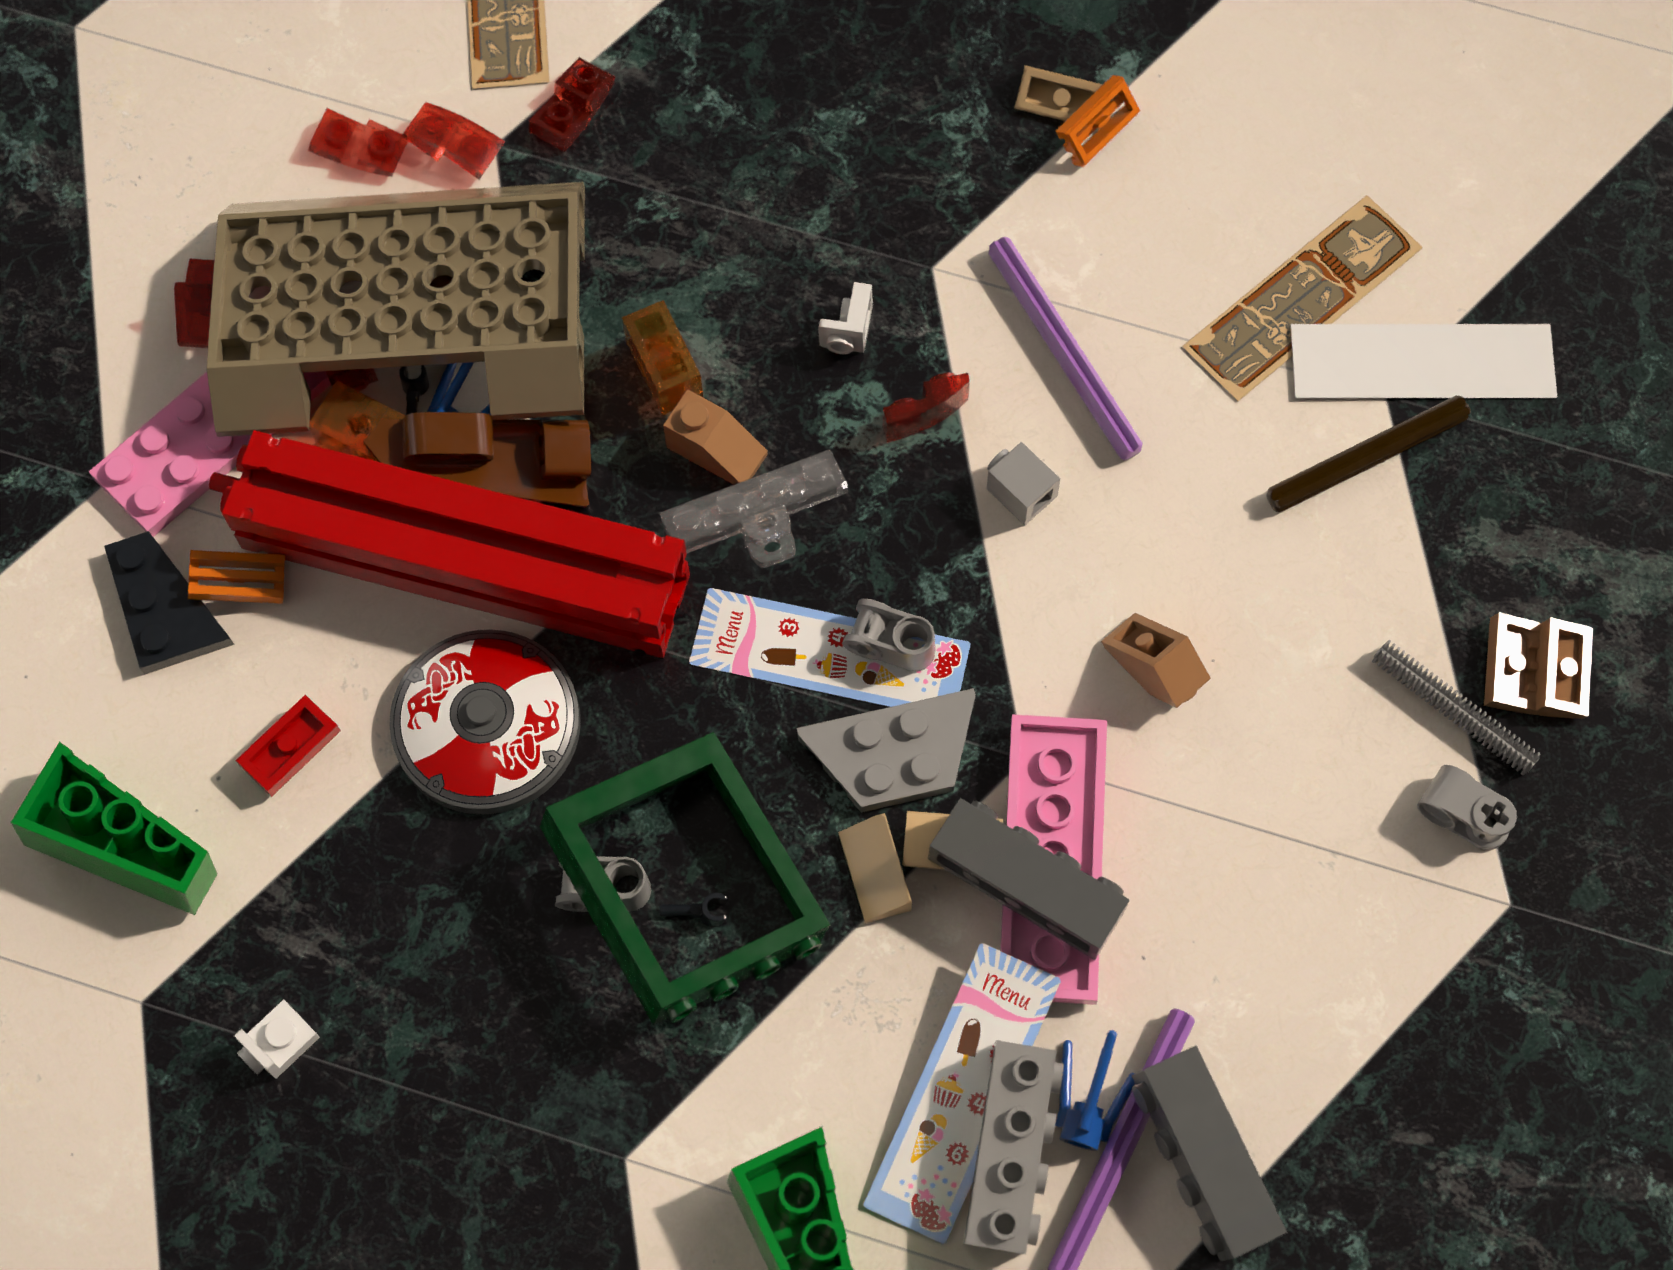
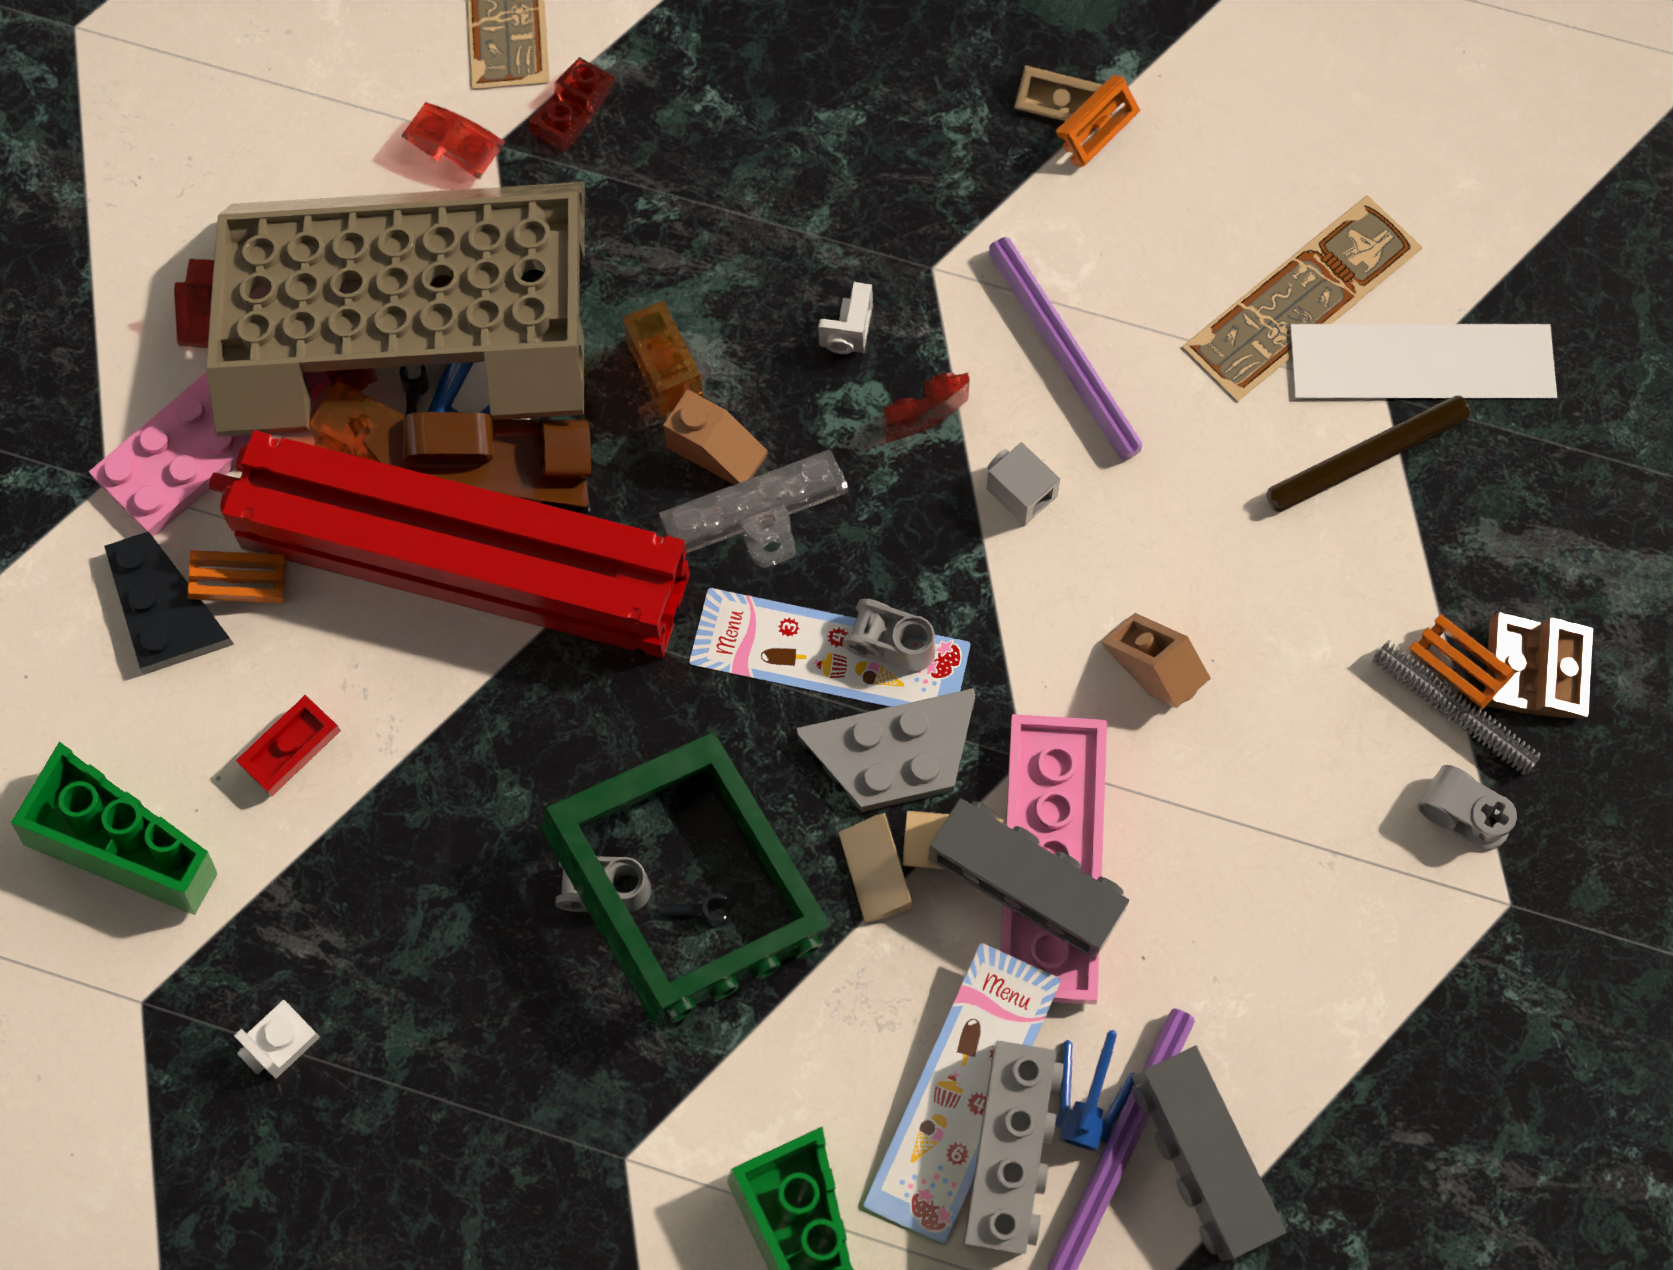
(357, 145): clear red slope -> none
(485, 721): dish -> none
(1432, 637): none -> orange tile

